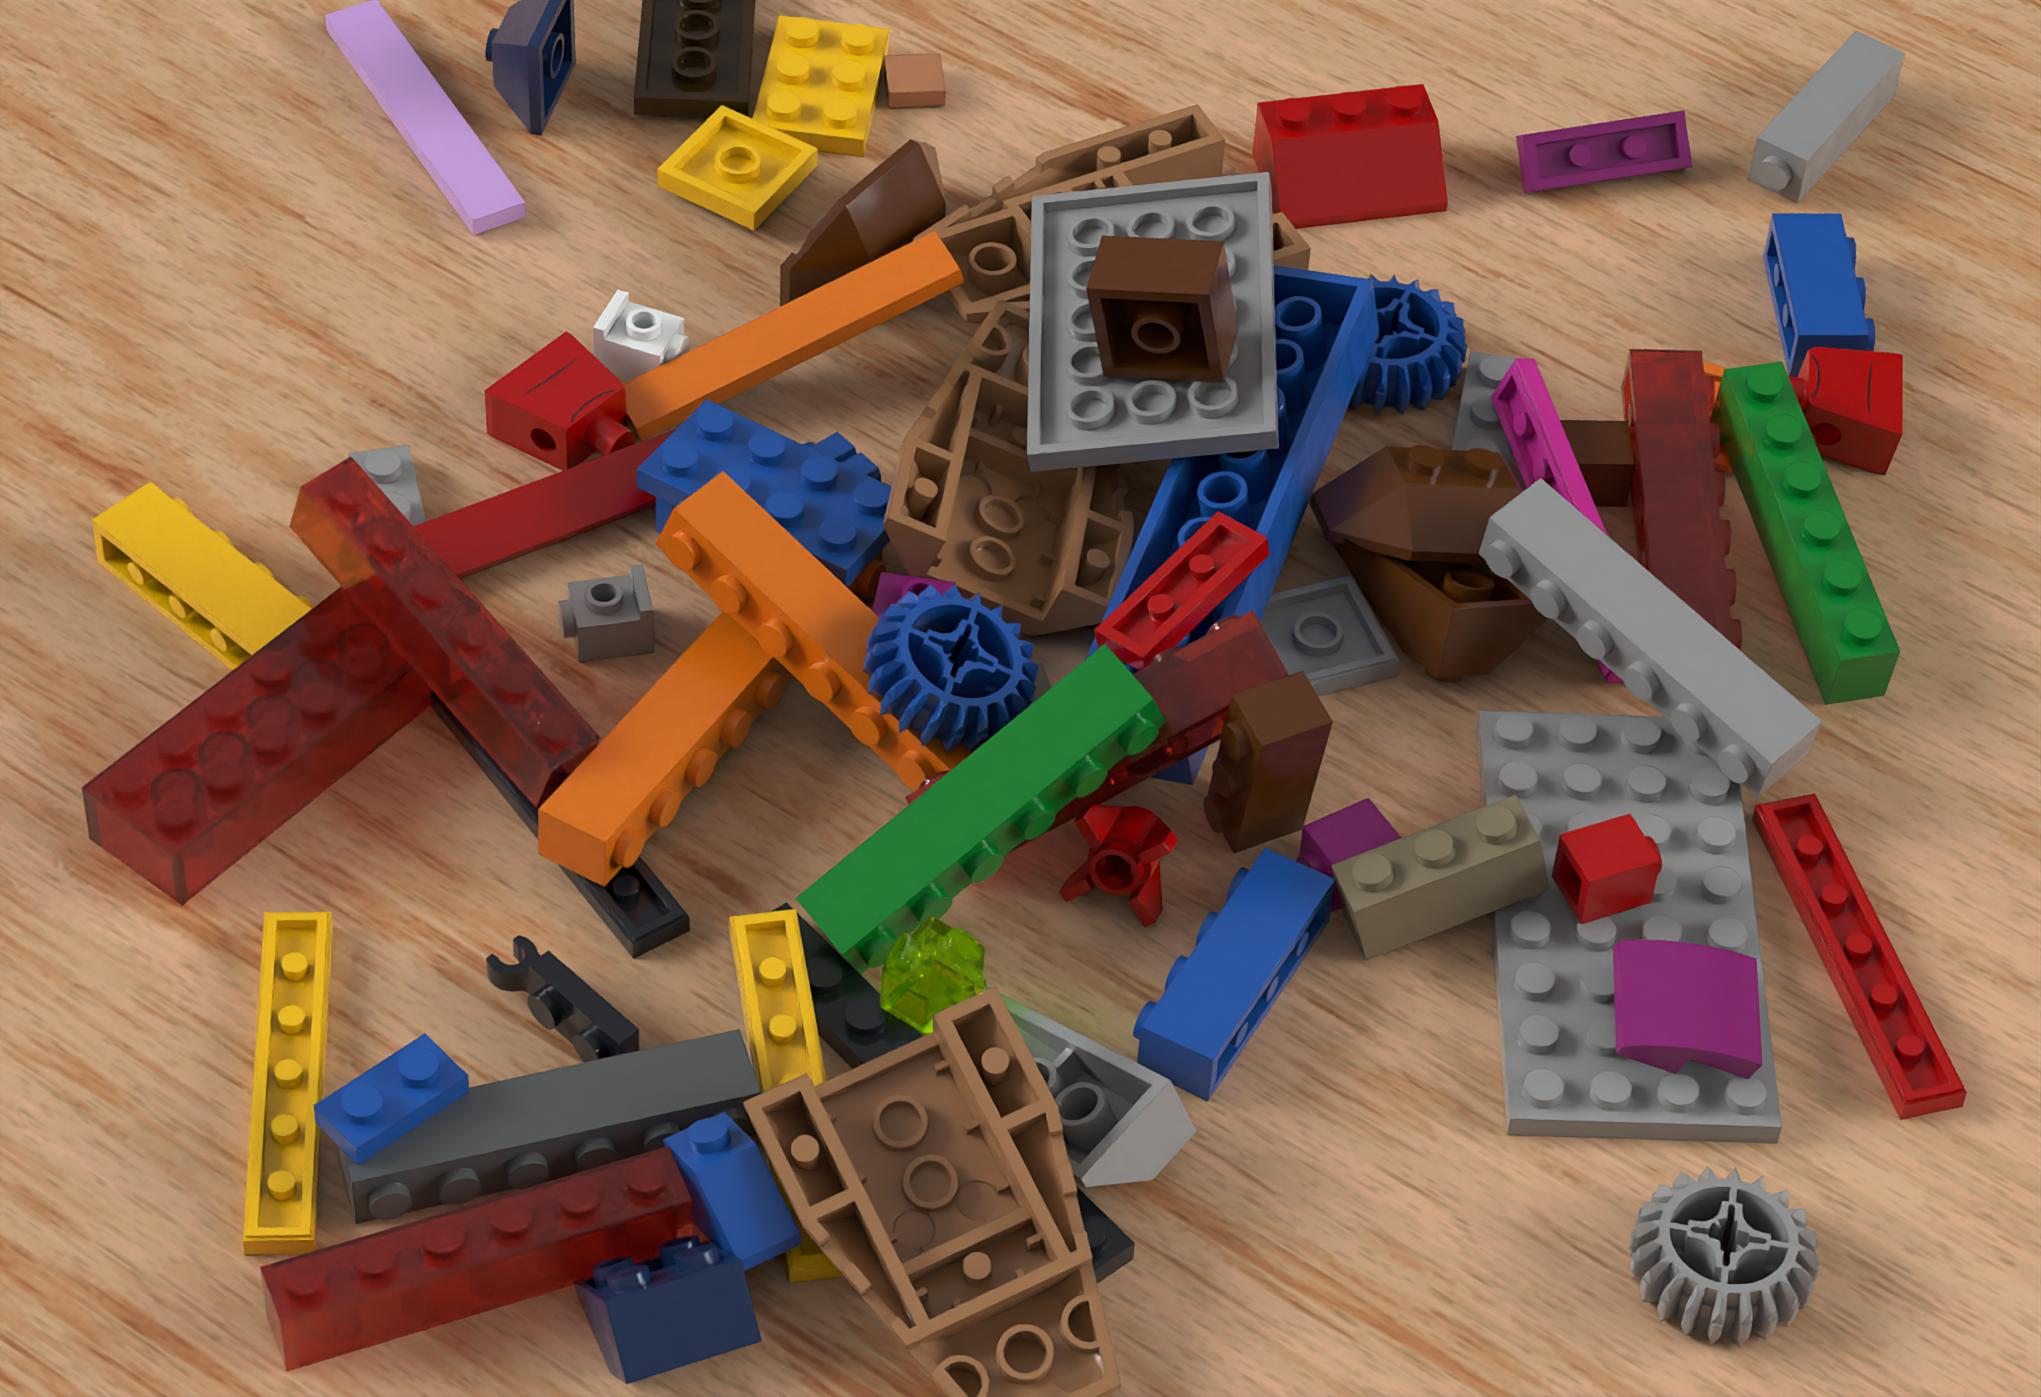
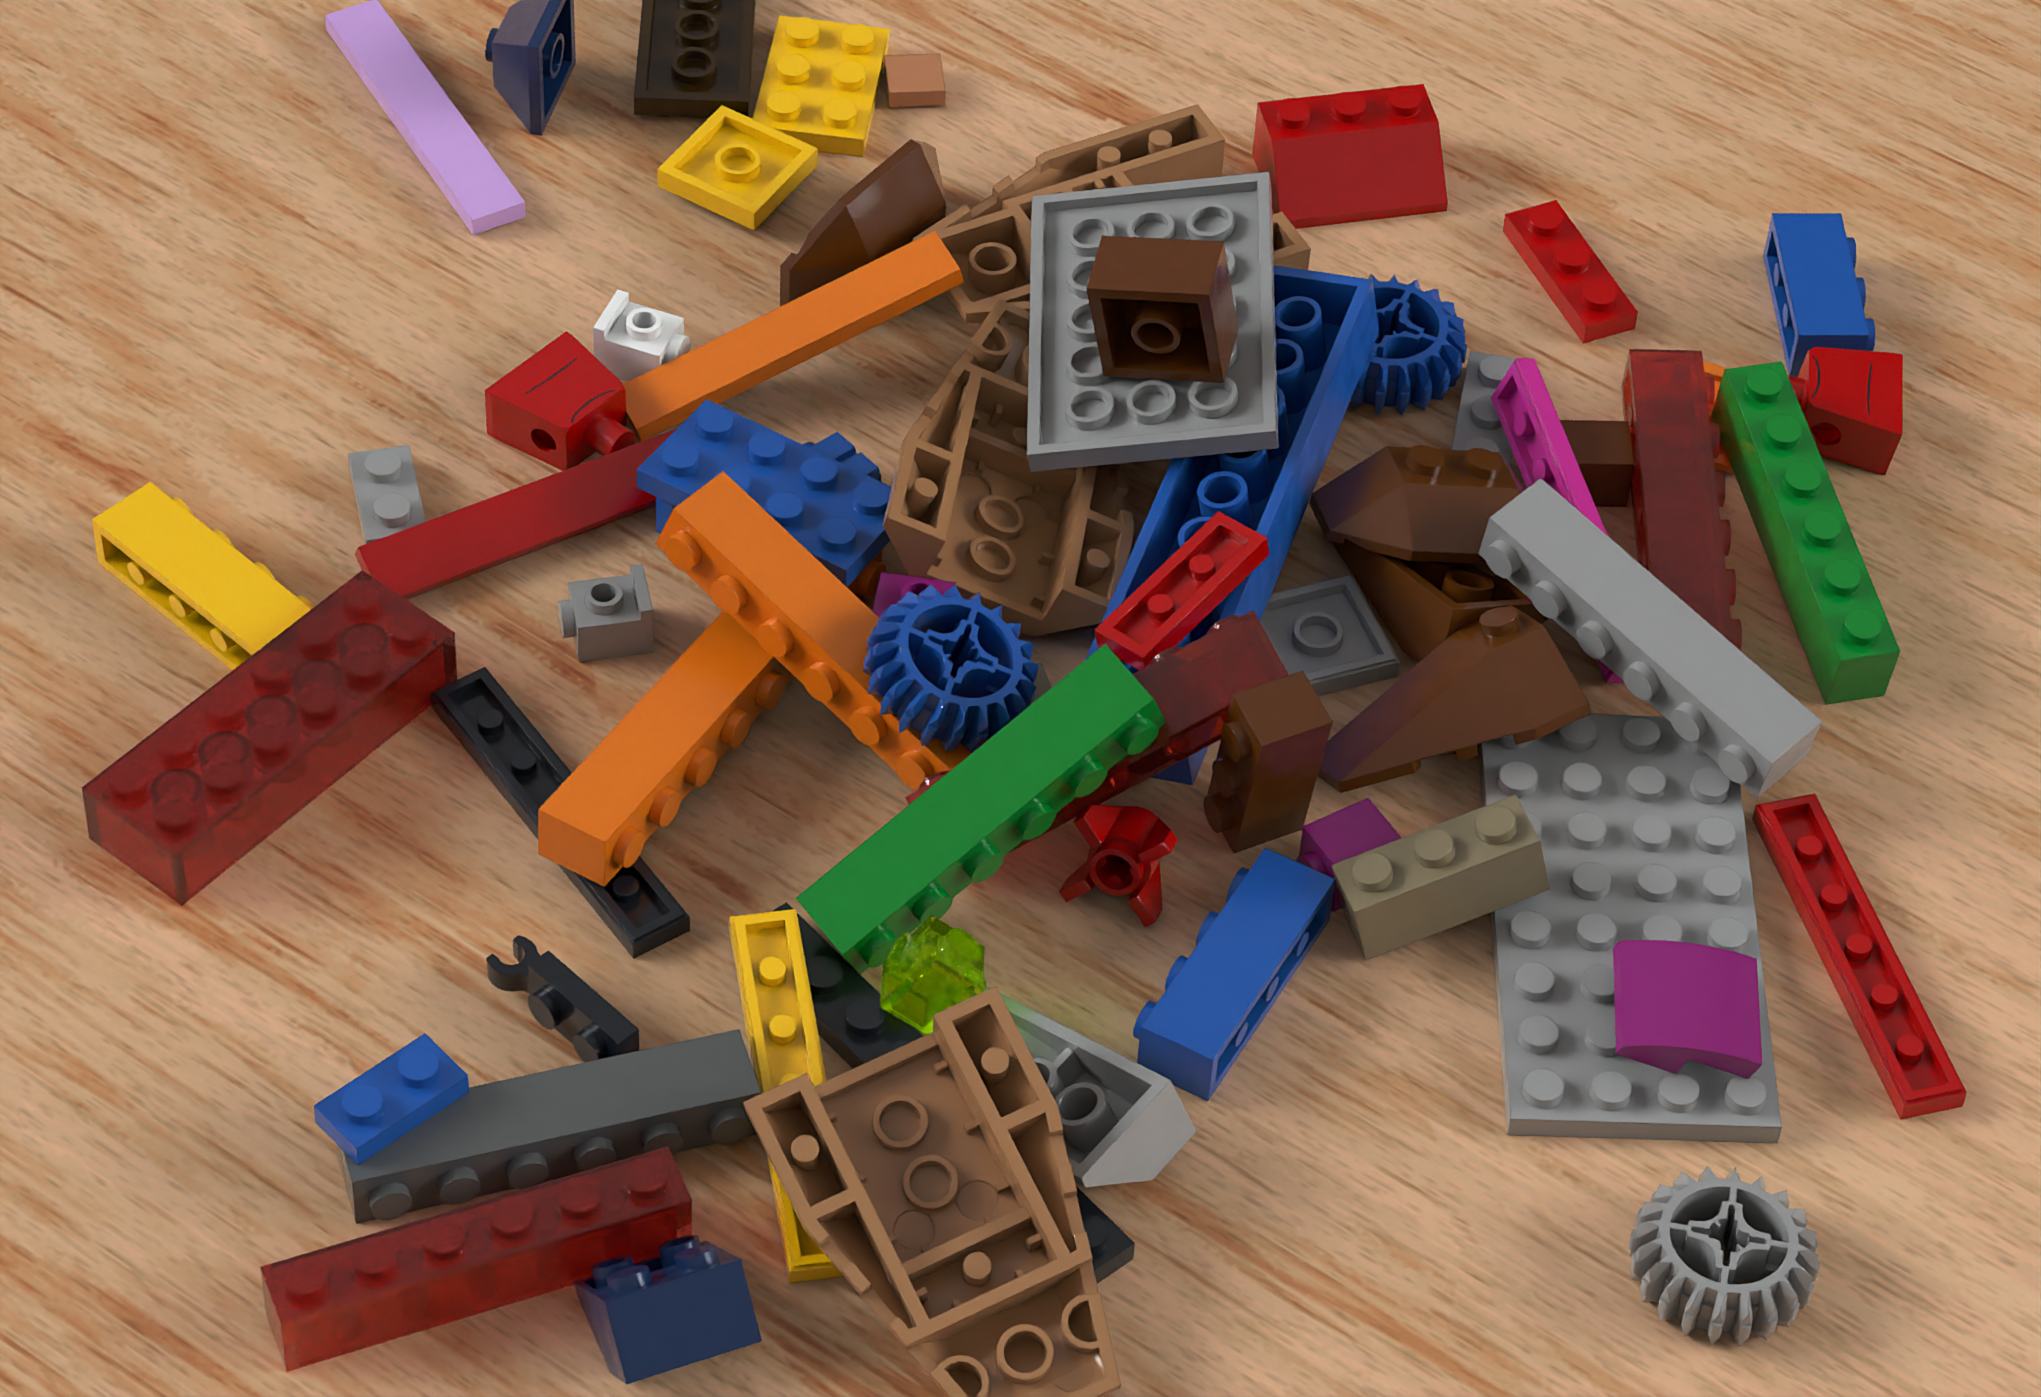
(288, 1084): yellow tile -> none
(442, 630): clear red brick -> none
(733, 1191): blue slope -> none
(1471, 689): none -> reddish brown wedge
(1570, 271): none -> red plate
(1604, 151): magenta plate -> none
(1606, 868): red brick -> none
(1826, 116): light grey brick -> none

